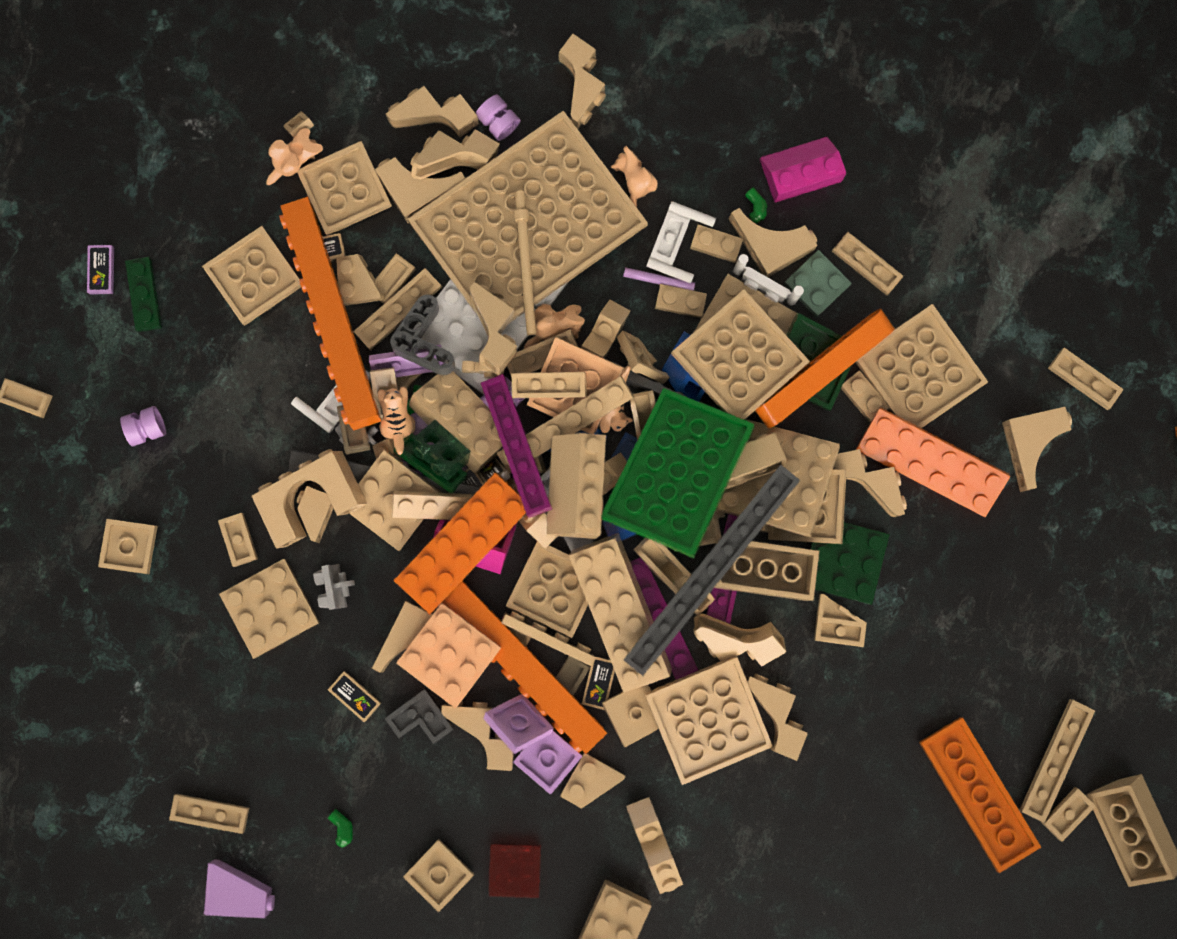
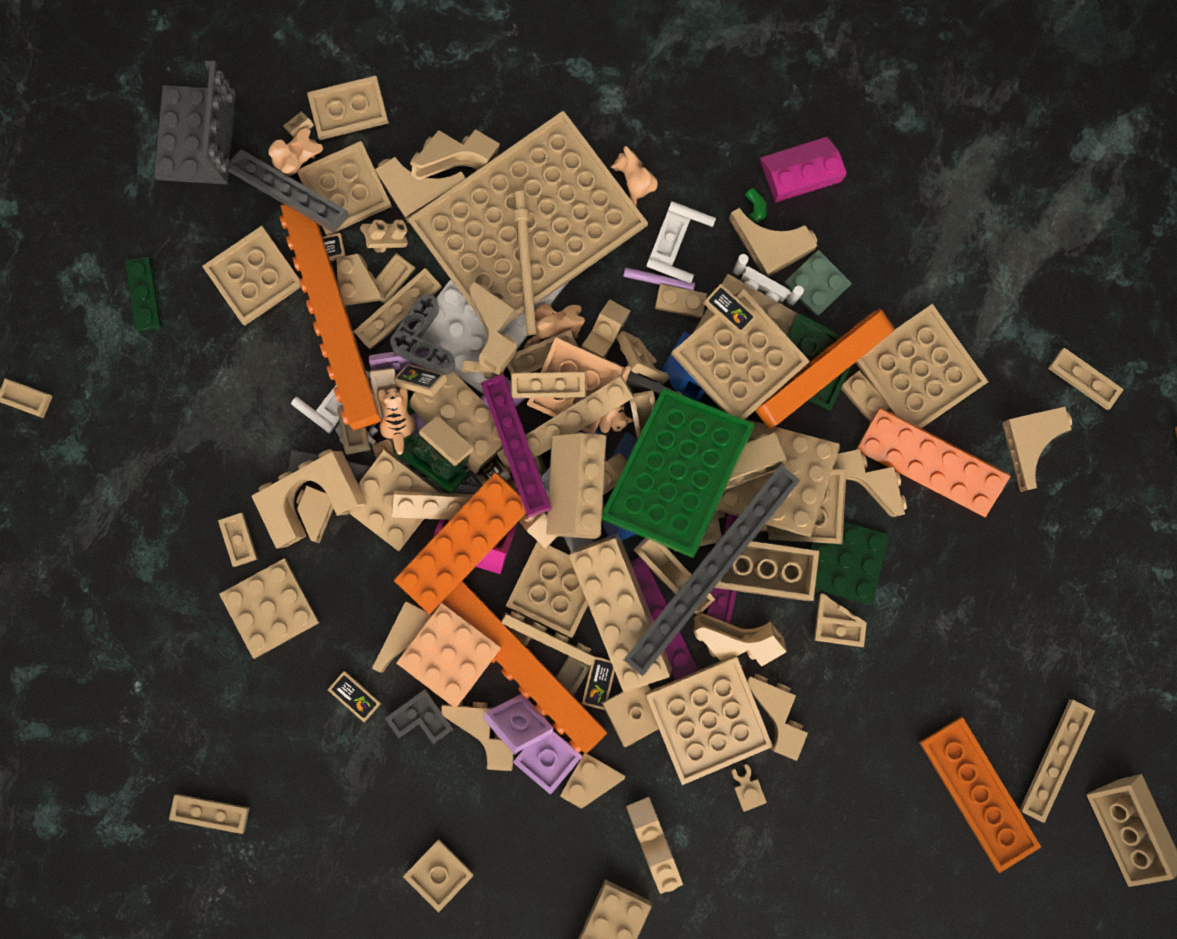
(100, 269): tile -> none
(127, 546): tan plate -> none
(139, 427): lavender wheel -> none
(196, 131): none -> dark grey bracket
(235, 893): lavender slope -> none
(288, 191): none -> dark grey plate
(335, 586): light grey hips -> none
(344, 828): green arm -> none
(347, 107): none -> tan plate
(383, 235): none -> tan hips
(420, 380): none -> tile
(423, 109): tan arch -> none
(446, 440): none -> tan tile
(497, 117): lavender wheel -> none
(514, 870): clear red plate -> none
(587, 90): tan arch -> none
(716, 243): tan plate -> none
(730, 309): none -> tile
(748, 792): none -> tan plate
(867, 263): tan tile -> none
(1068, 814): tan plate -> none

